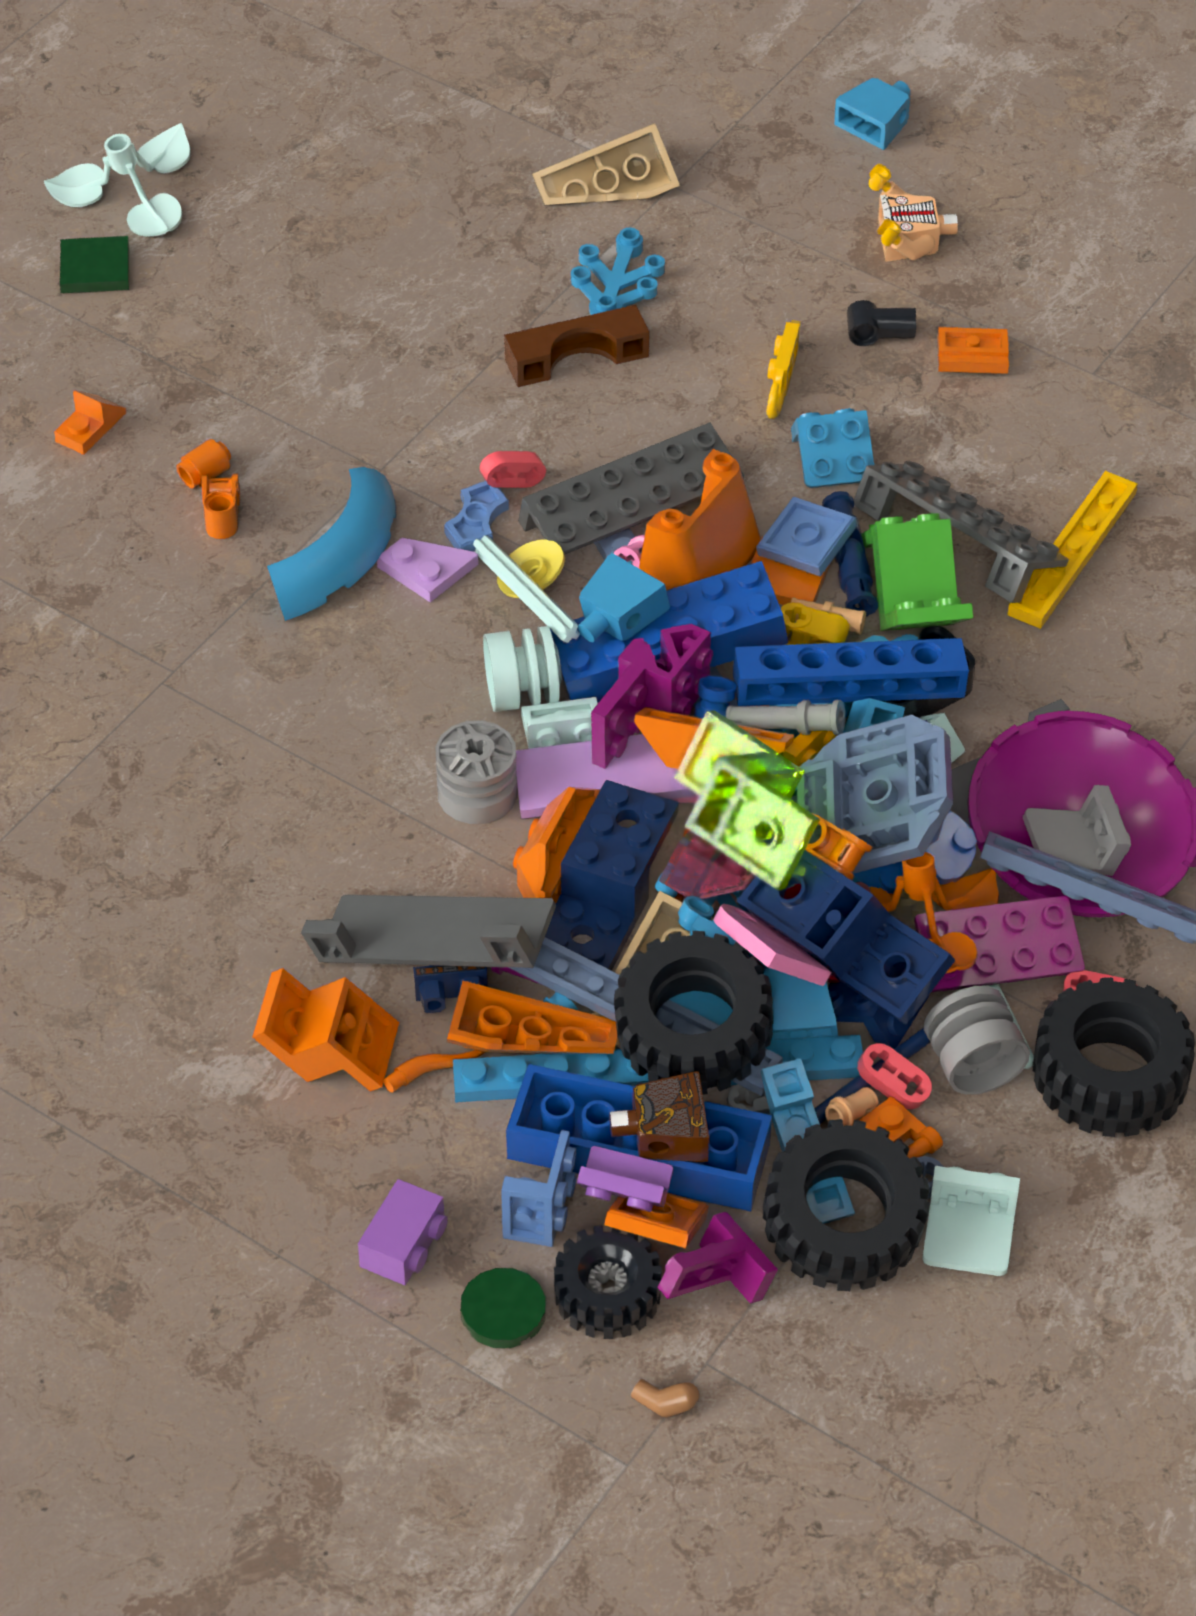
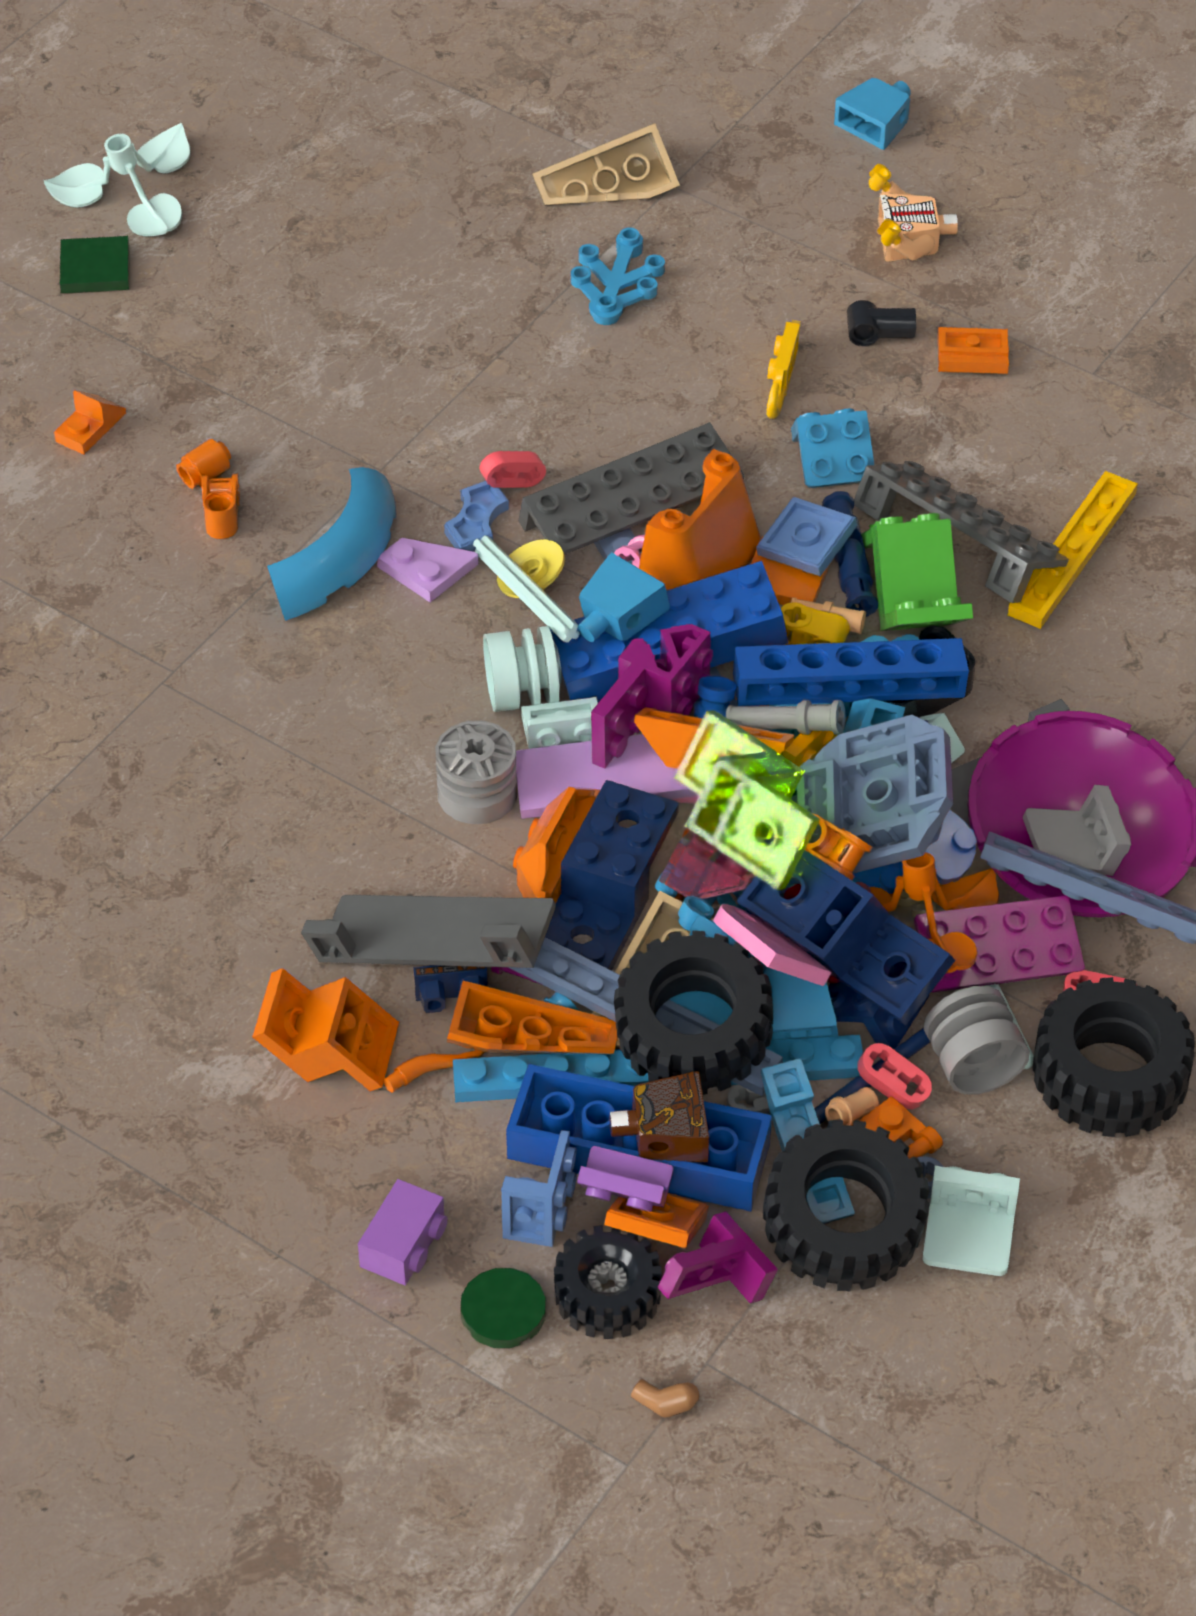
(613, 334): reddish brown arch -> none

